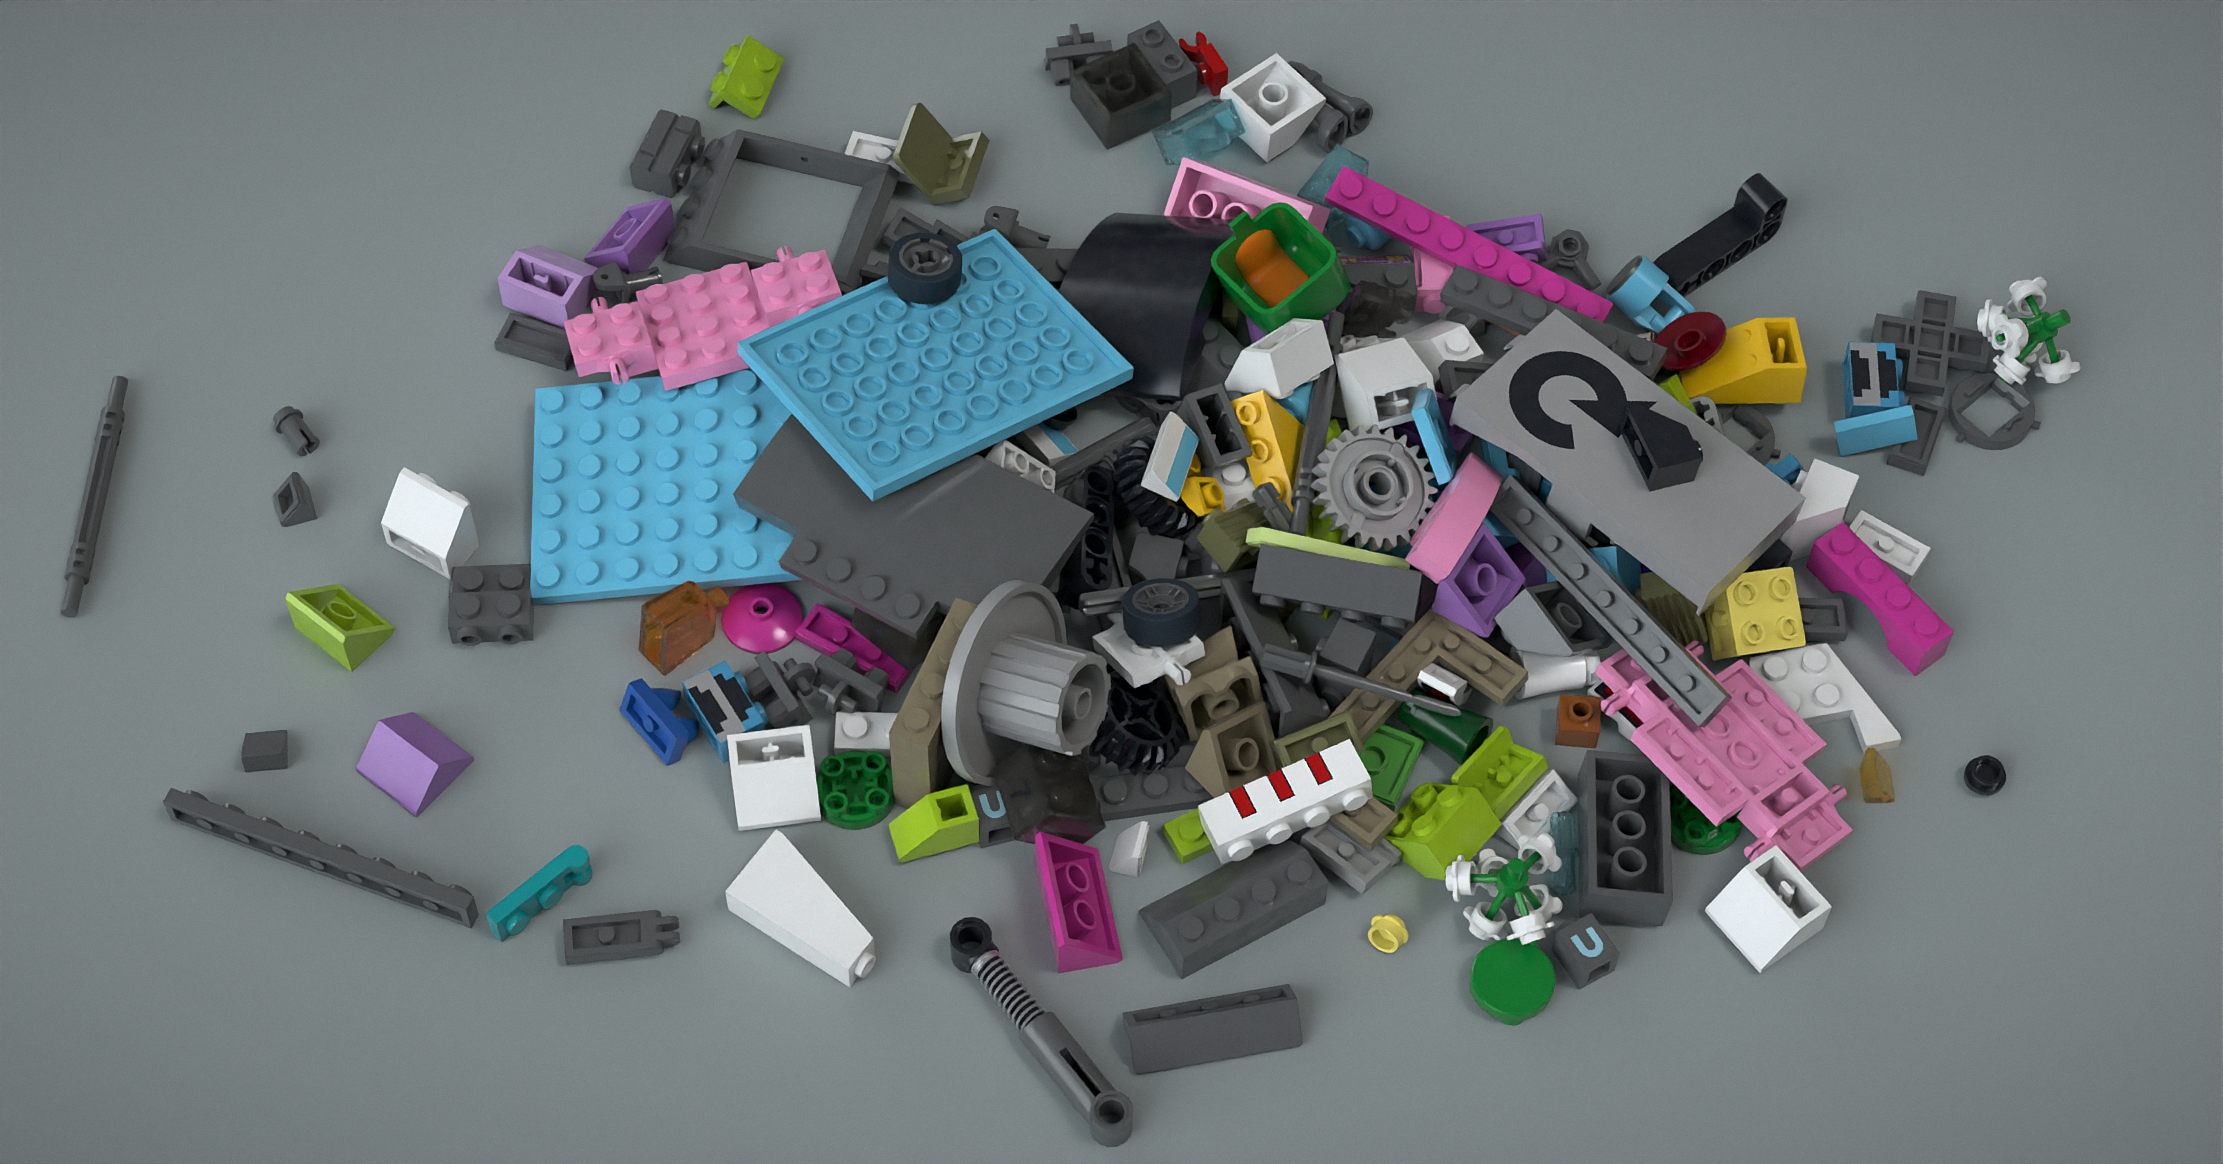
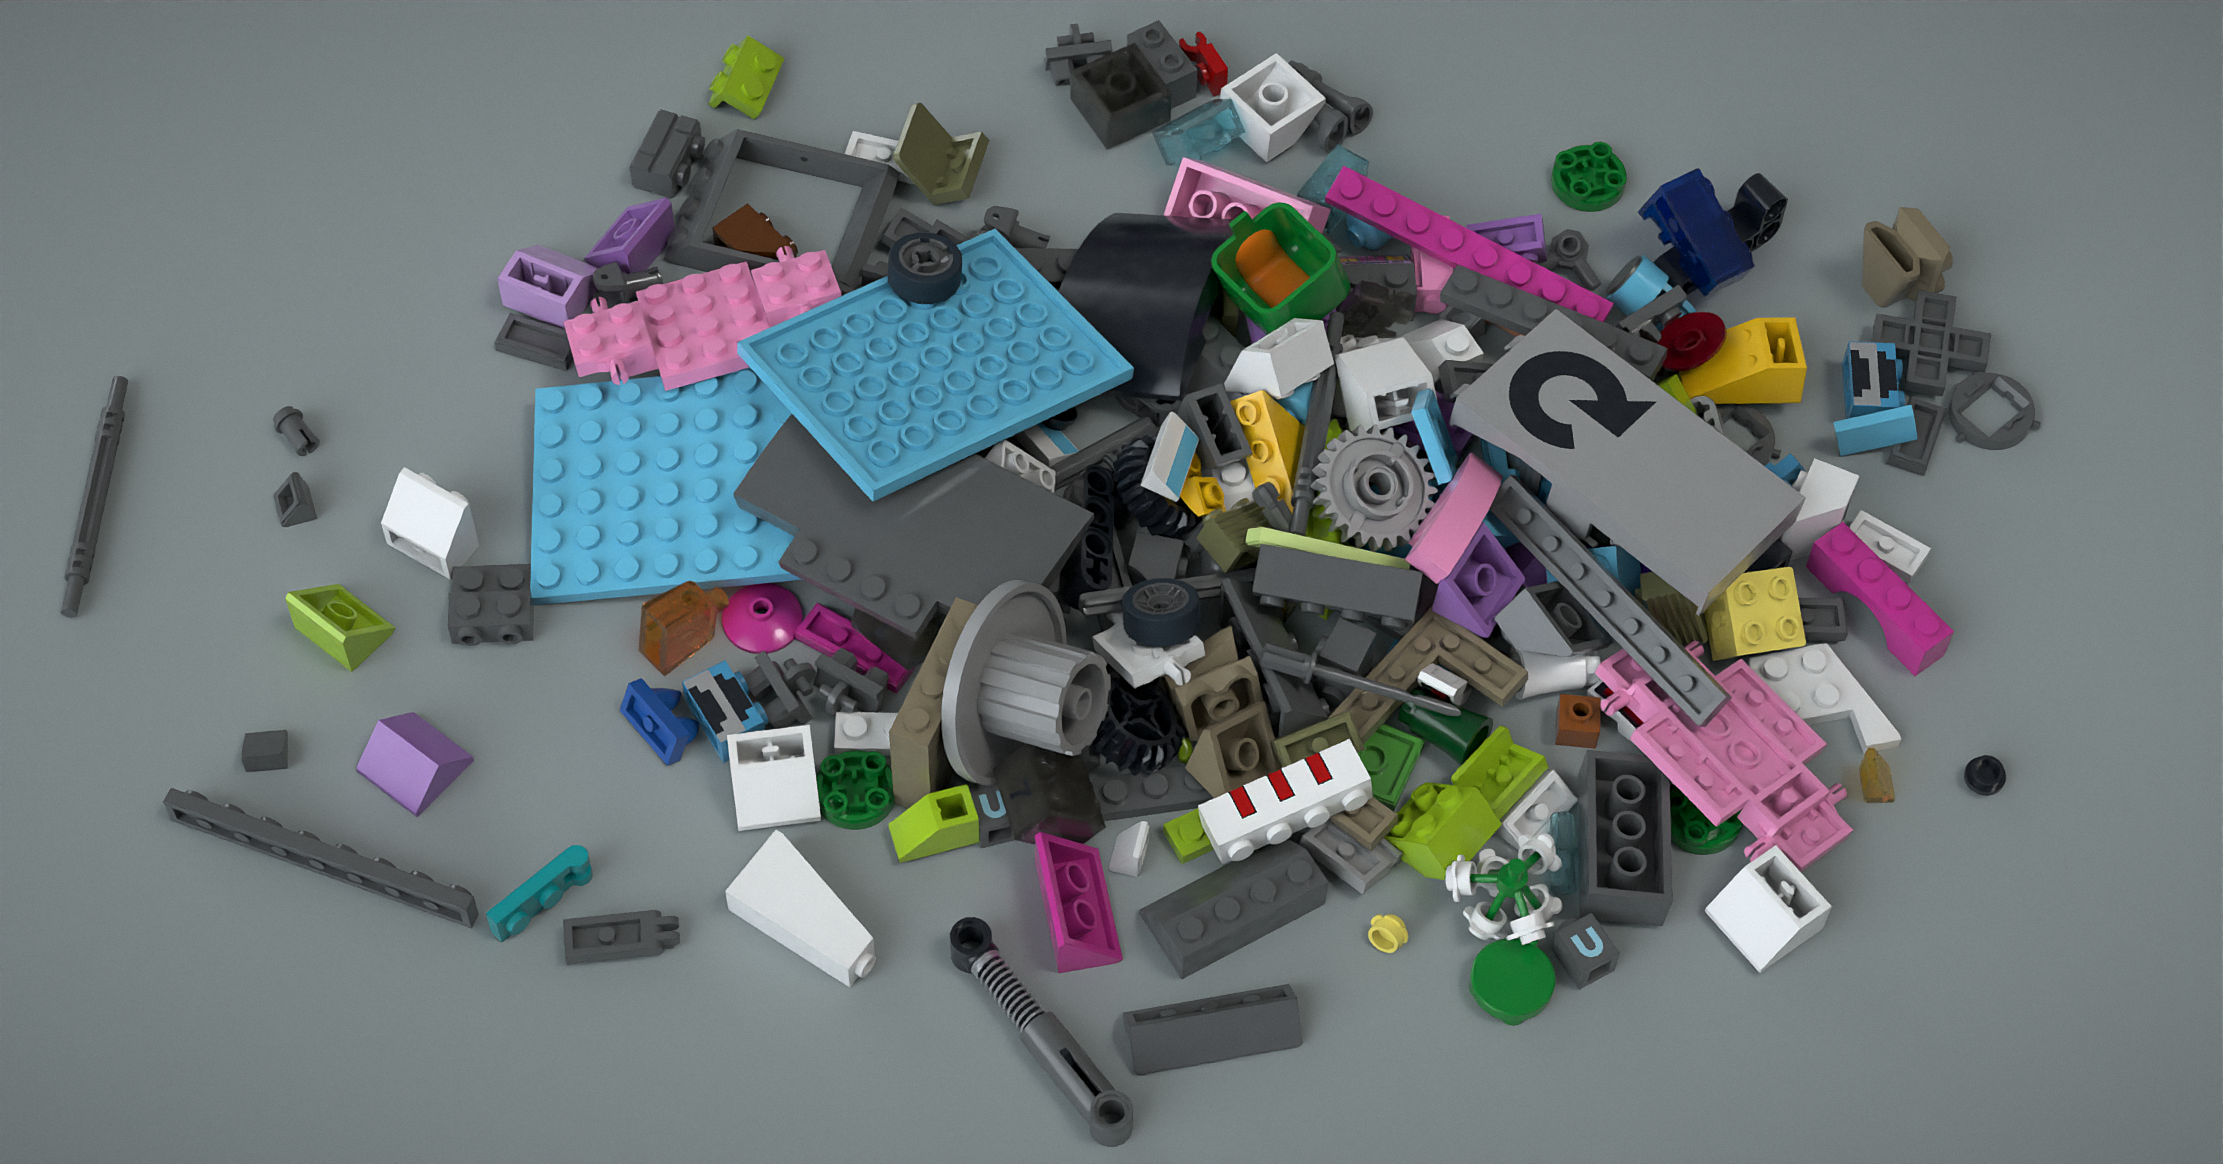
(751, 233): none -> reddish brown slope
(1185, 751): none -> lime piece
(1589, 177): none -> green tile
(1660, 447): black slope -> none
(1661, 310): none -> dark grey plate
(1699, 232): none -> clear blue wedge
(1903, 258): none -> dark tan piece
(2025, 336): white plant -> none

